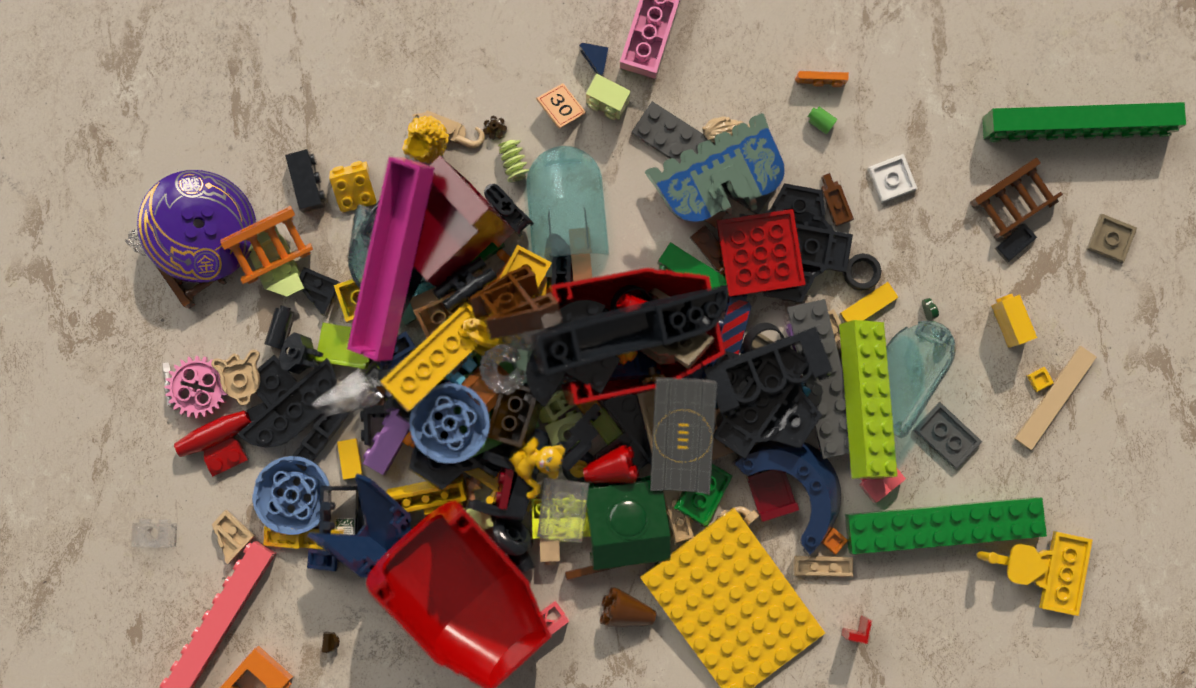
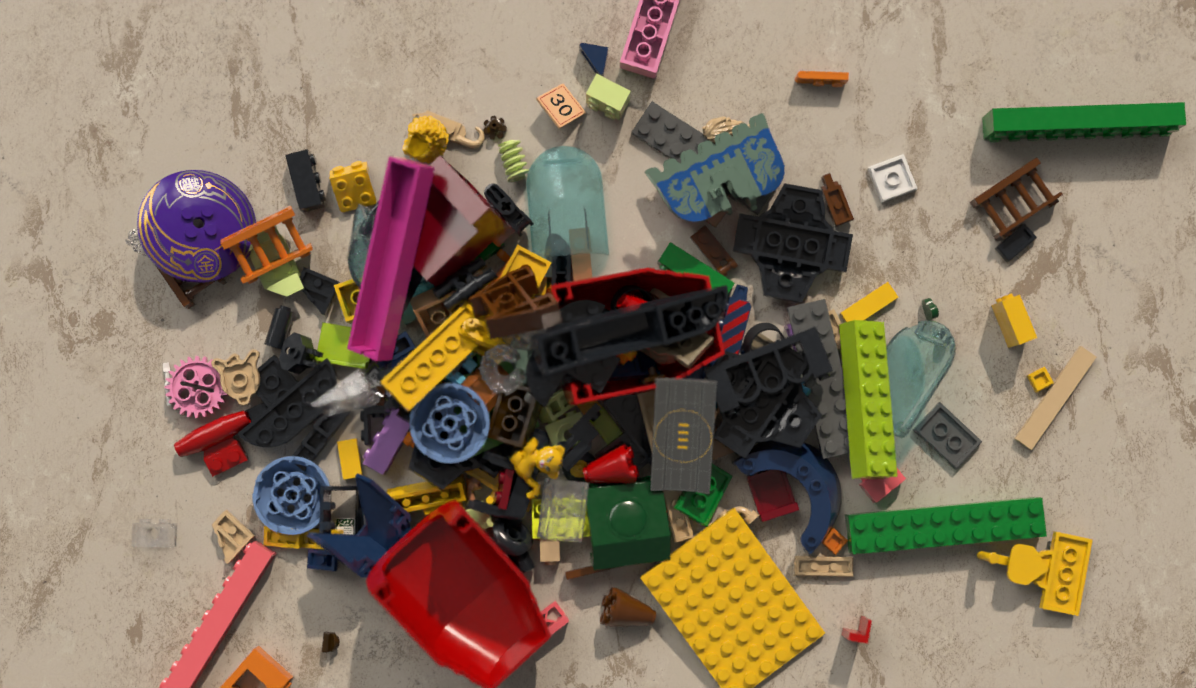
(760, 253): red plate -> none
(821, 119): bright green brick -> none
(876, 272): black tyre -> none
(1111, 238): dark tan tile -> none

